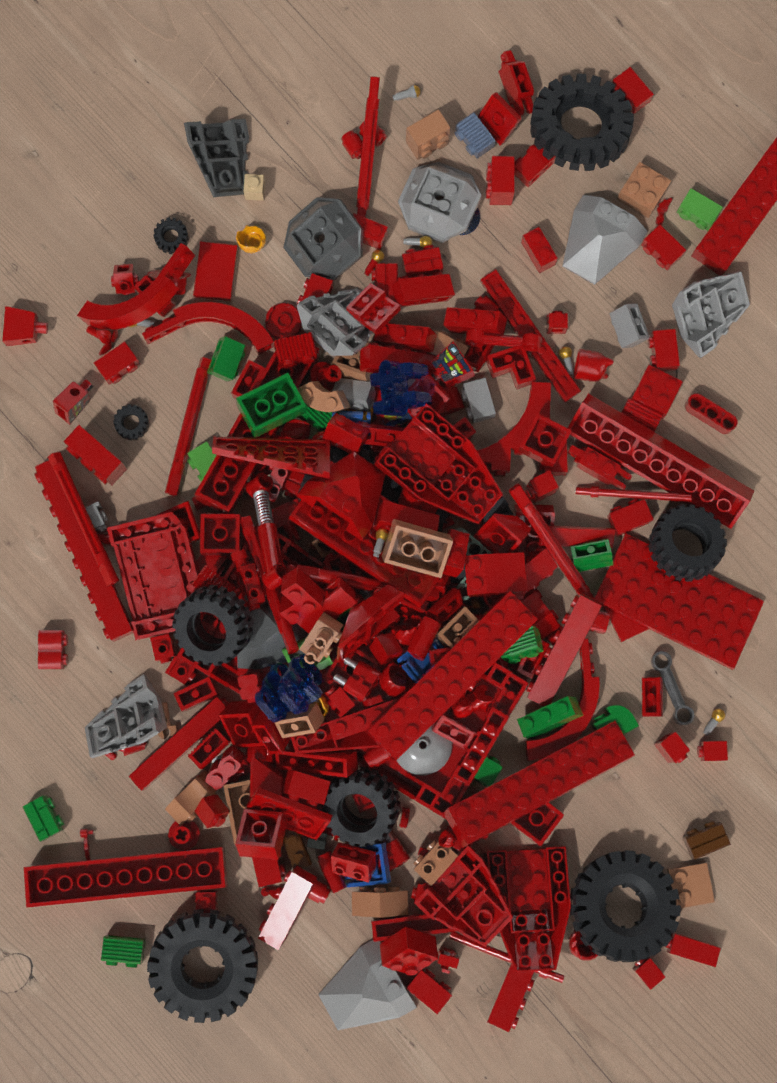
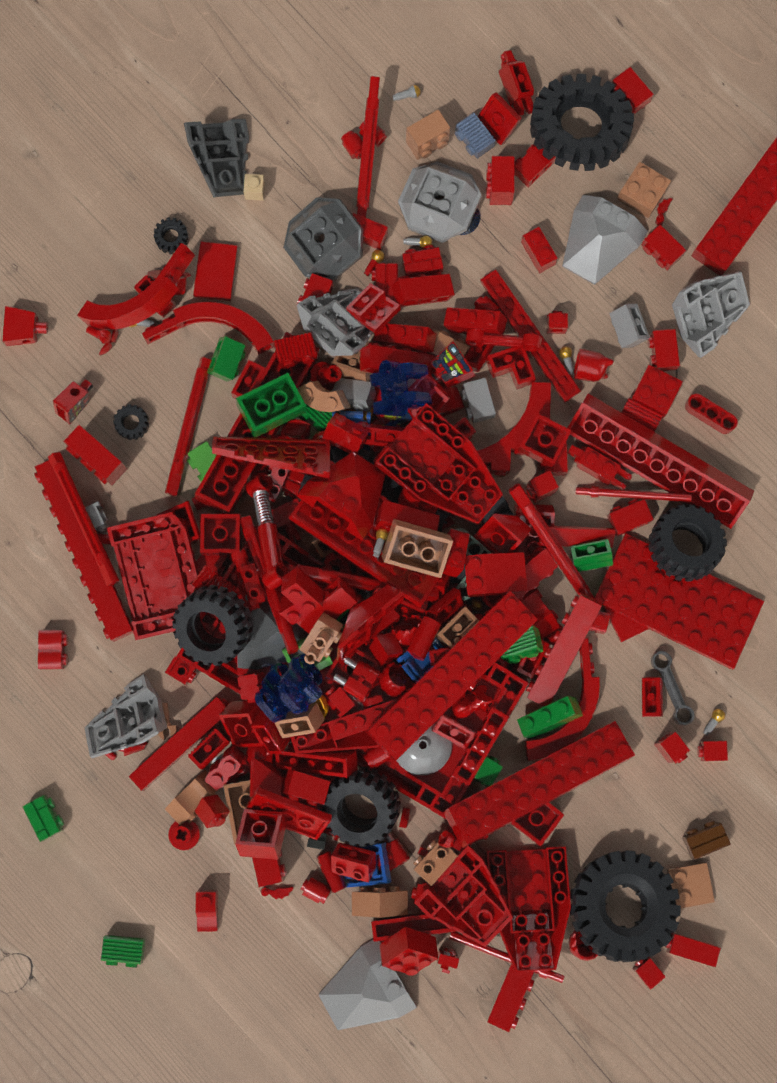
(84, 834): red piece -> none
(117, 363): red brick -> none
(124, 279): red brick -> none
(125, 876): red brick -> none
(163, 640): red brick -> none
(195, 997): black tyre -> none
(196, 694): red brick -> none
(251, 239): light orange hair -> none
(282, 319): red tile -> none
(287, 908): brick -> none
(296, 850): reddish brown brick -> none
(362, 802): red tile -> none
(429, 990): red brick -> none
(617, 713): green brick -> none
(699, 210): bright green brick -> none

